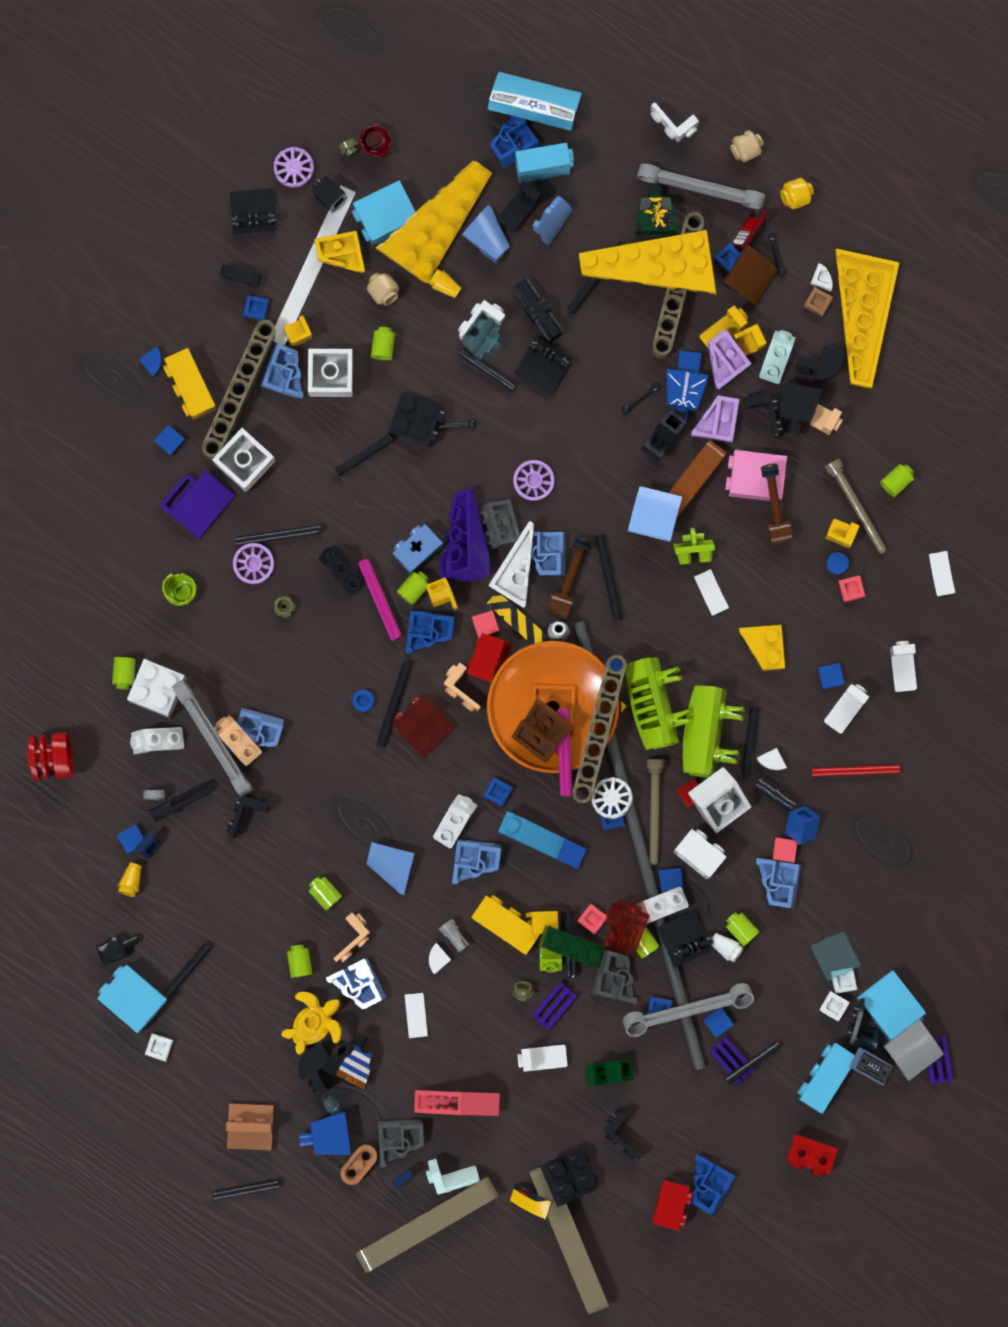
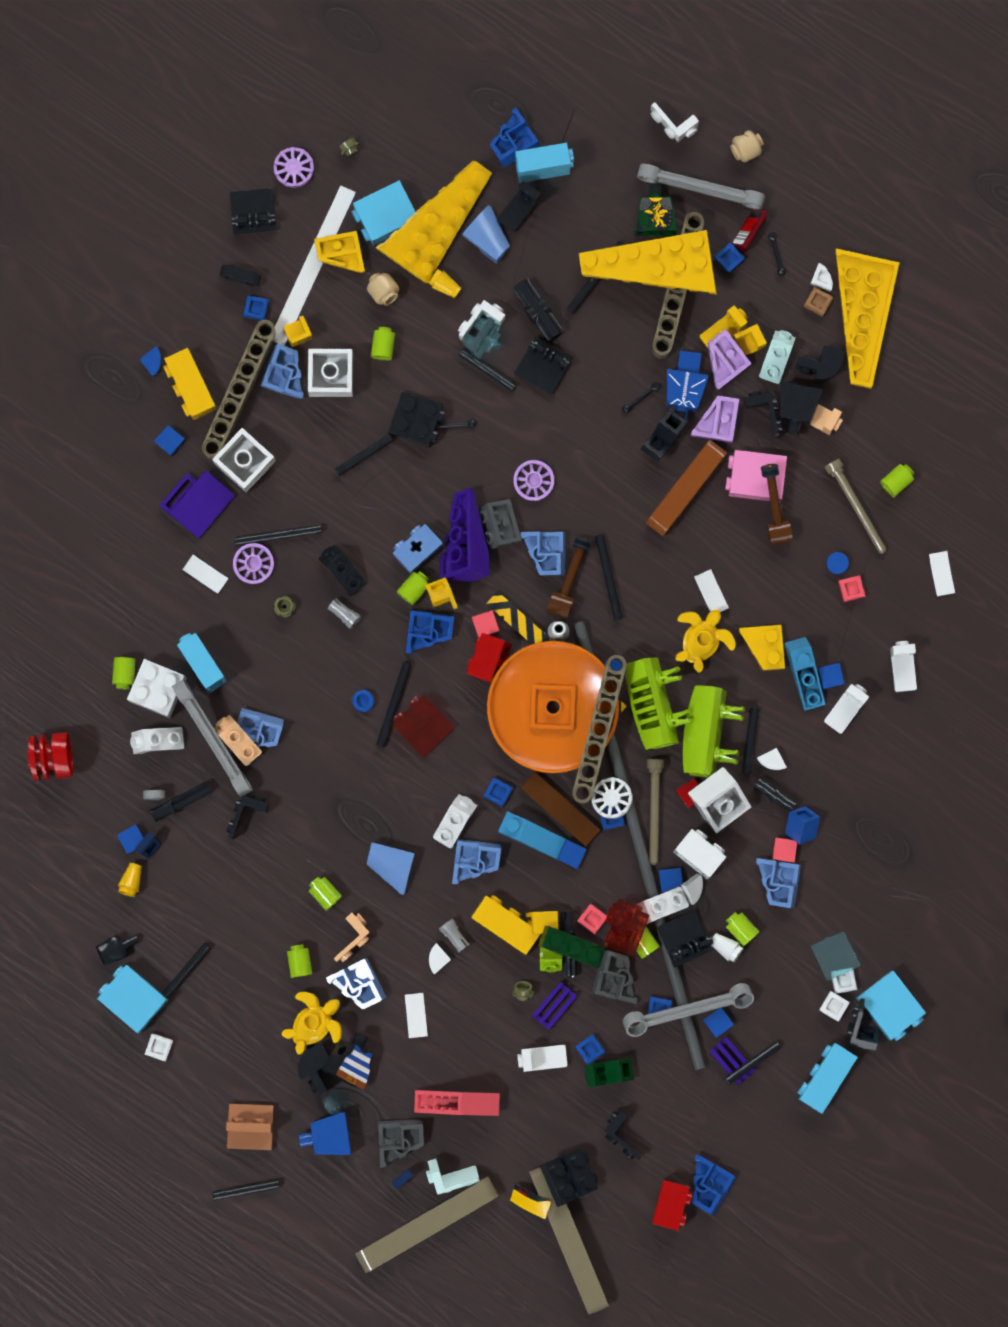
(179, 589): lime hair -> none
(201, 662): none -> medium azure brick
(205, 574): none -> white sticker
(328, 193): black brick -> none
(347, 616): none -> light grey pin
(358, 1164): nougat plate -> none
(375, 141): dark red hair -> none
(379, 599): dark pink axle -> none
(454, 675): light nougat bracket -> none
(513, 573): white wing -> none
(534, 101): medium azure slope -> none
(542, 731): reddish brown slope -> none
(553, 220): medium blue slope -> none
(560, 809): none -> reddish brown tile
(565, 760): dark pink axle -> none
(590, 1049): none -> blue tile
(655, 513): light blue slope -> none
(685, 549): lime hips -> none
(693, 888): none -> white tile
(702, 638): none -> yellow animal
(750, 275): reddish brown slope -> none
(797, 193): yellow head -> none
(805, 673): none -> dark azure slope
(811, 1154): red brick -> none
(842, 533): yellow panel -> none
(856, 770): red bar -> none
(870, 1066): tile -> none
(913, 1049): light grey slope -> none
(939, 1067): dark purple tile -> none

